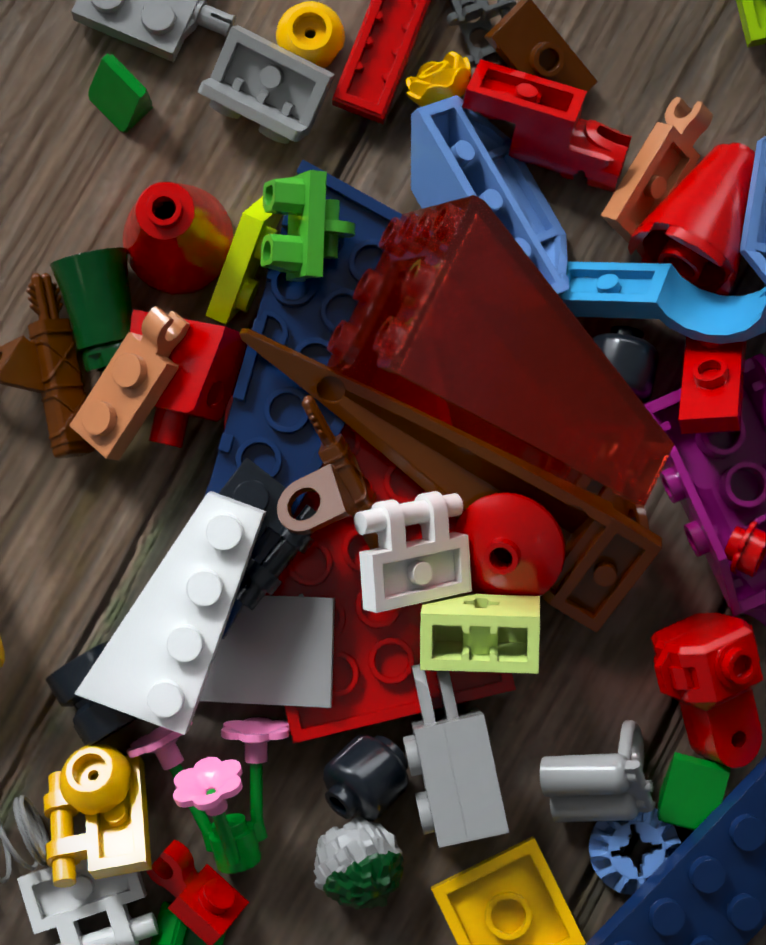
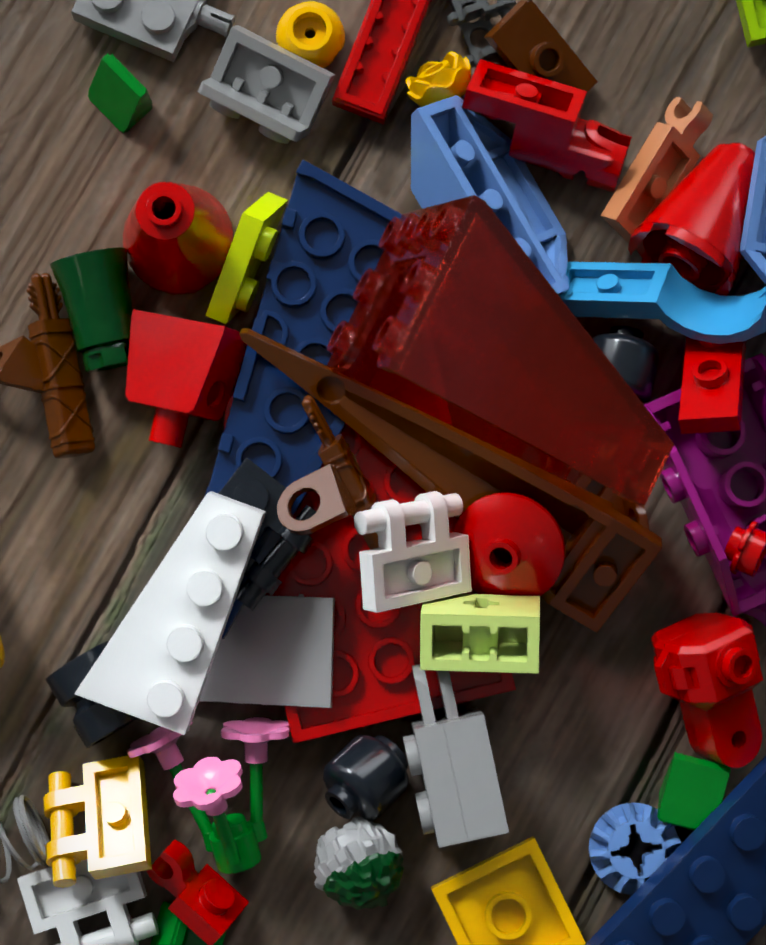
(104, 792): yellow plate -> none
(131, 384): nougat plate -> none
(311, 226): bright green hips -> none
(599, 784): light grey piece -> none

